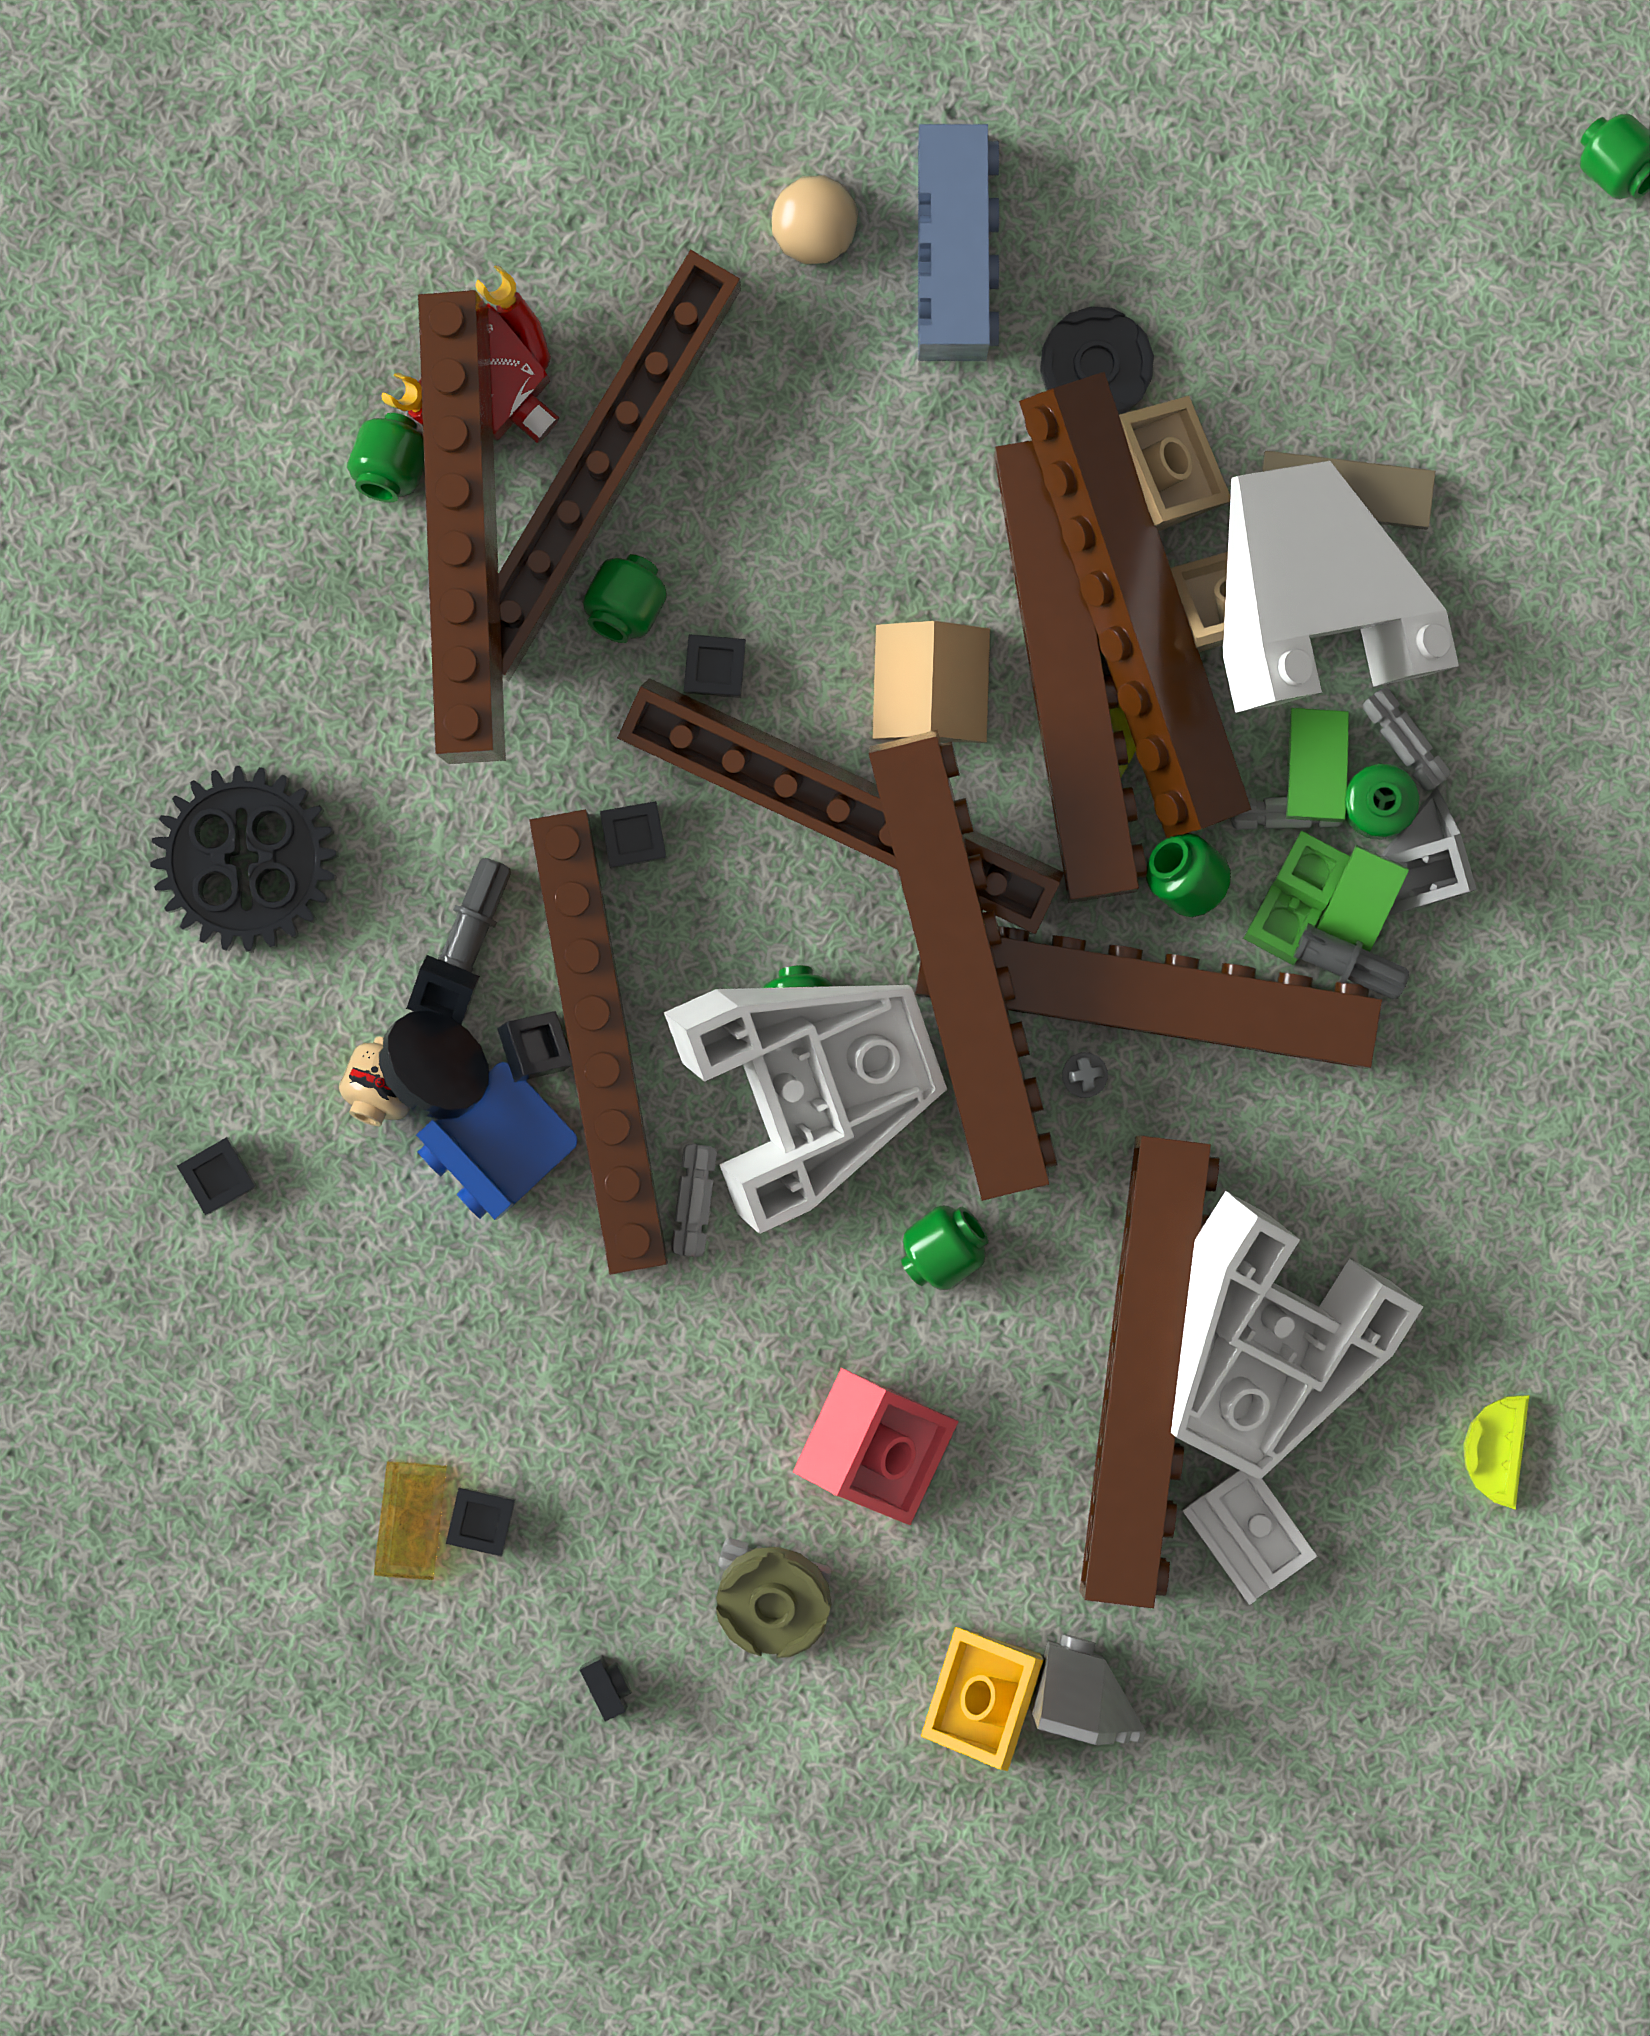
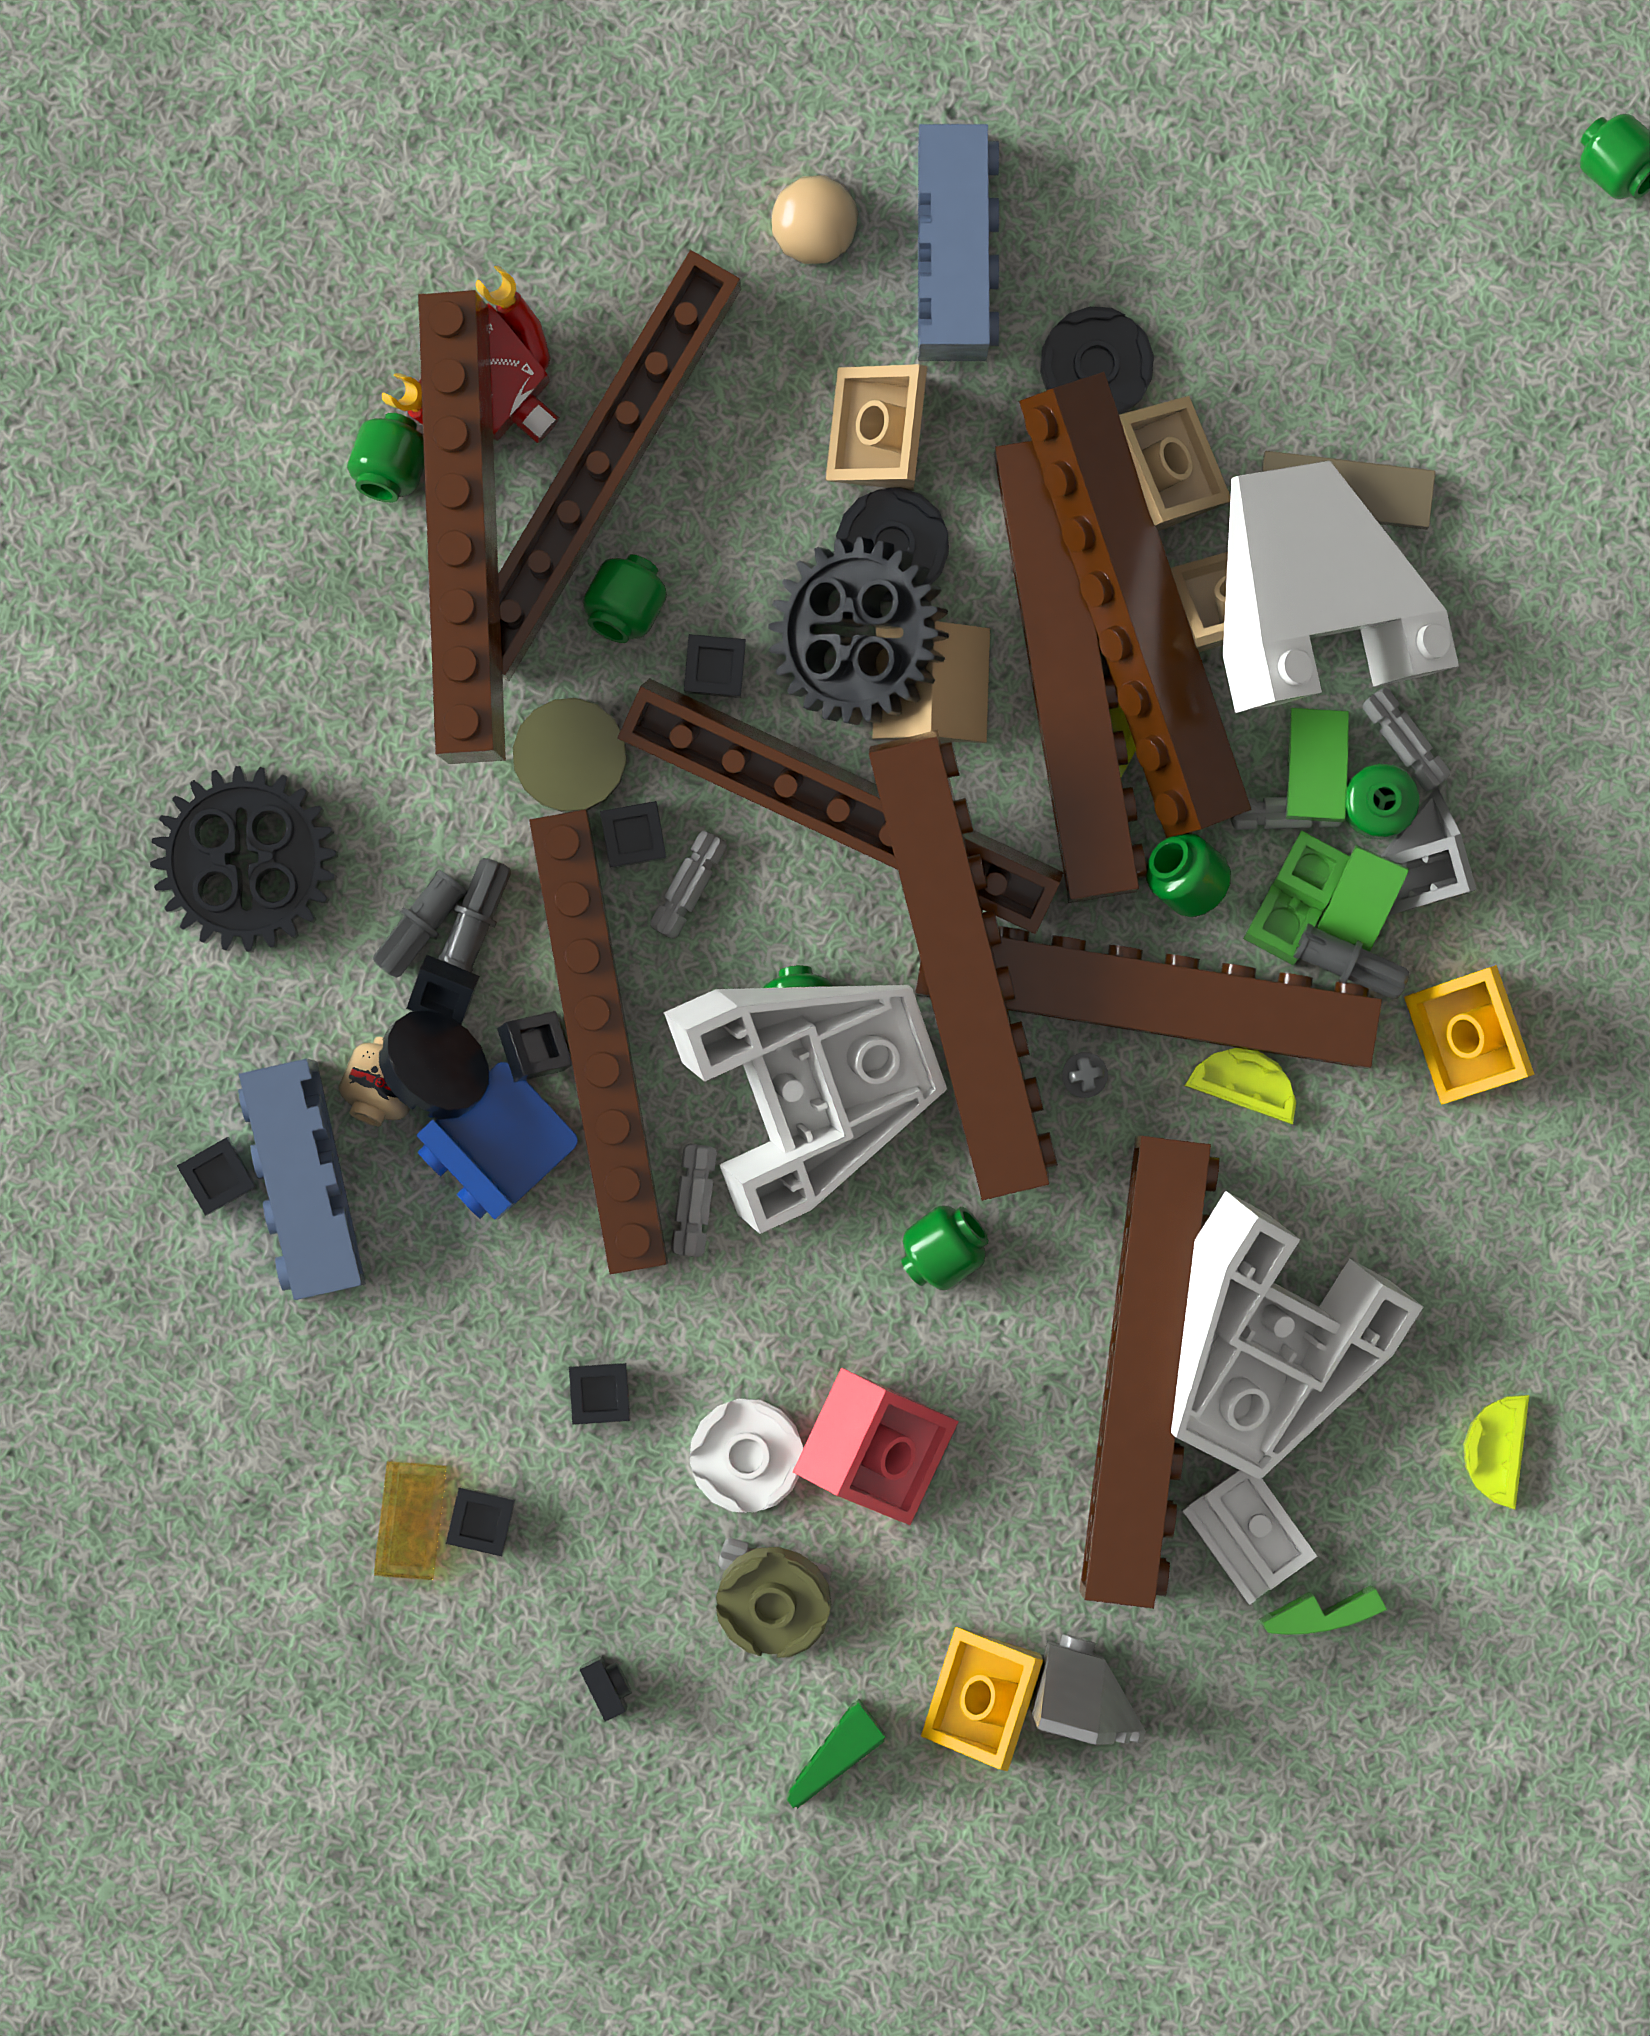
(302, 1178): none -> sand blue wedge
(418, 924): none -> dark grey axle
(569, 755): none -> olive tile
(599, 1393): none -> black plate
(688, 884): none -> light grey axle
(747, 1433): none -> white tile
(846, 1745): none -> green slope
(854, 684): none -> black gear
(876, 425): none -> tan slope
(917, 524): none -> black tile
(1246, 1080): none -> neon yellow tile
(1306, 1616): none -> bright green slope
(1469, 1035): none -> yellow slope

